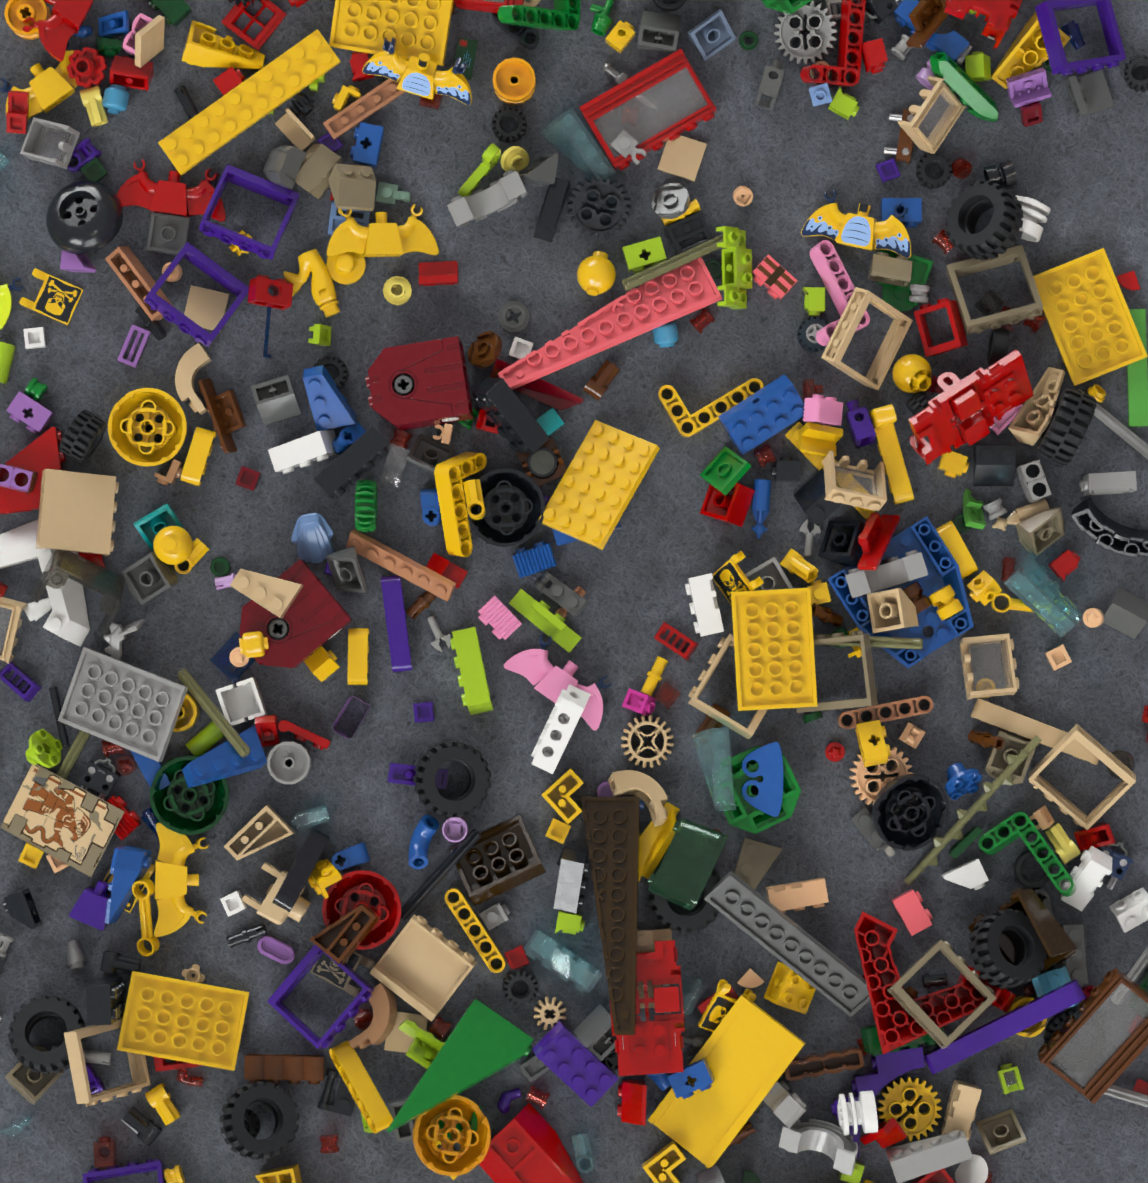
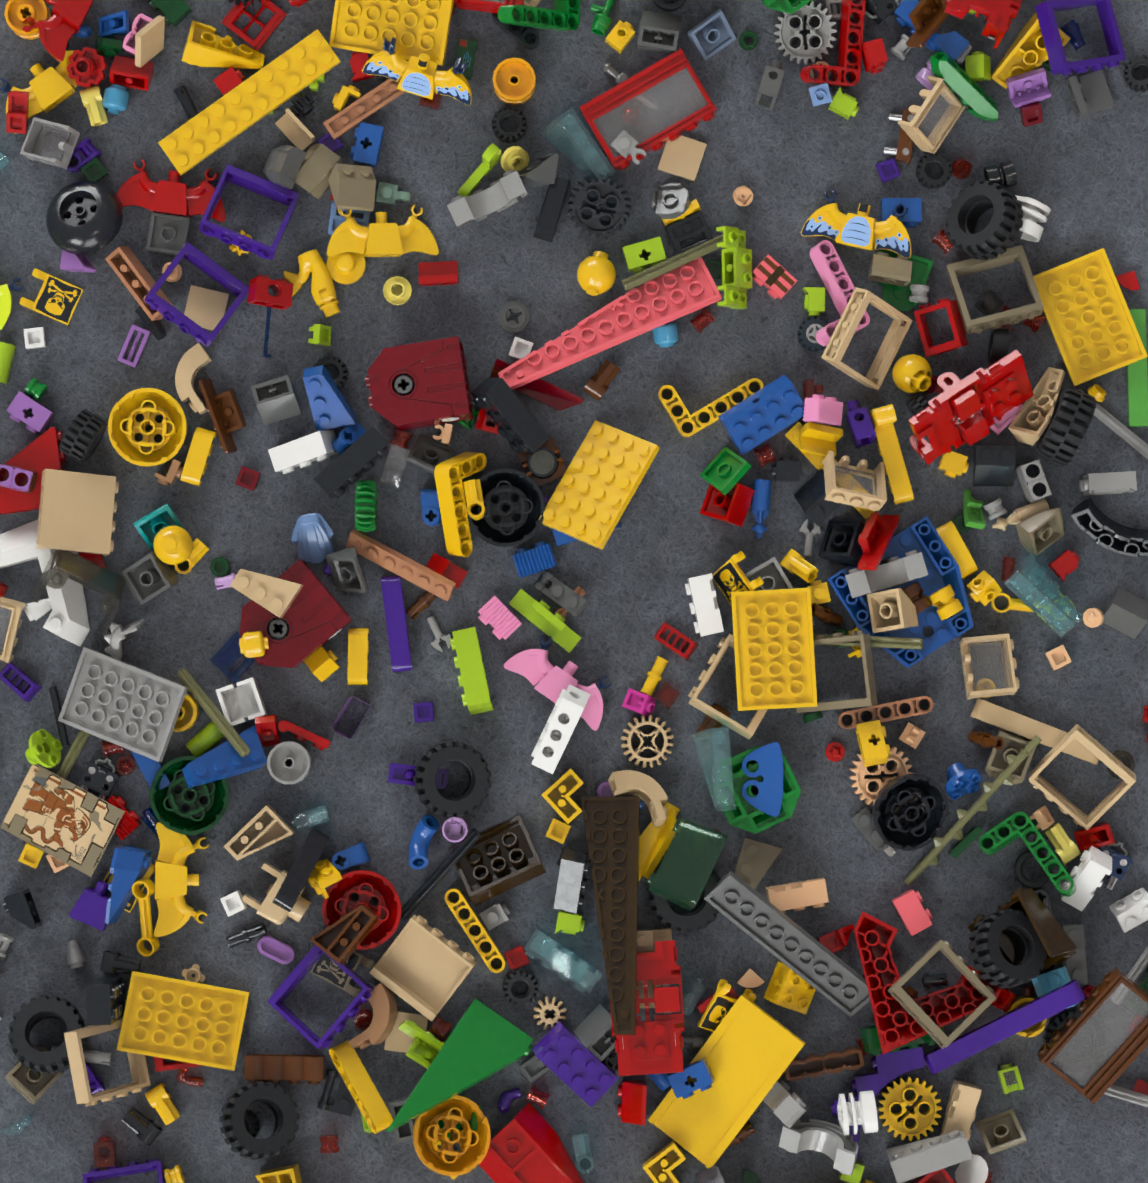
(237, 658): light nougat tile -> none
(485, 349): reddish brown tile -> none
(550, 422): teal brick -> none
(836, 939): none -> red slope
(888, 1134): red panel -> none
(968, 875): white slope -> none

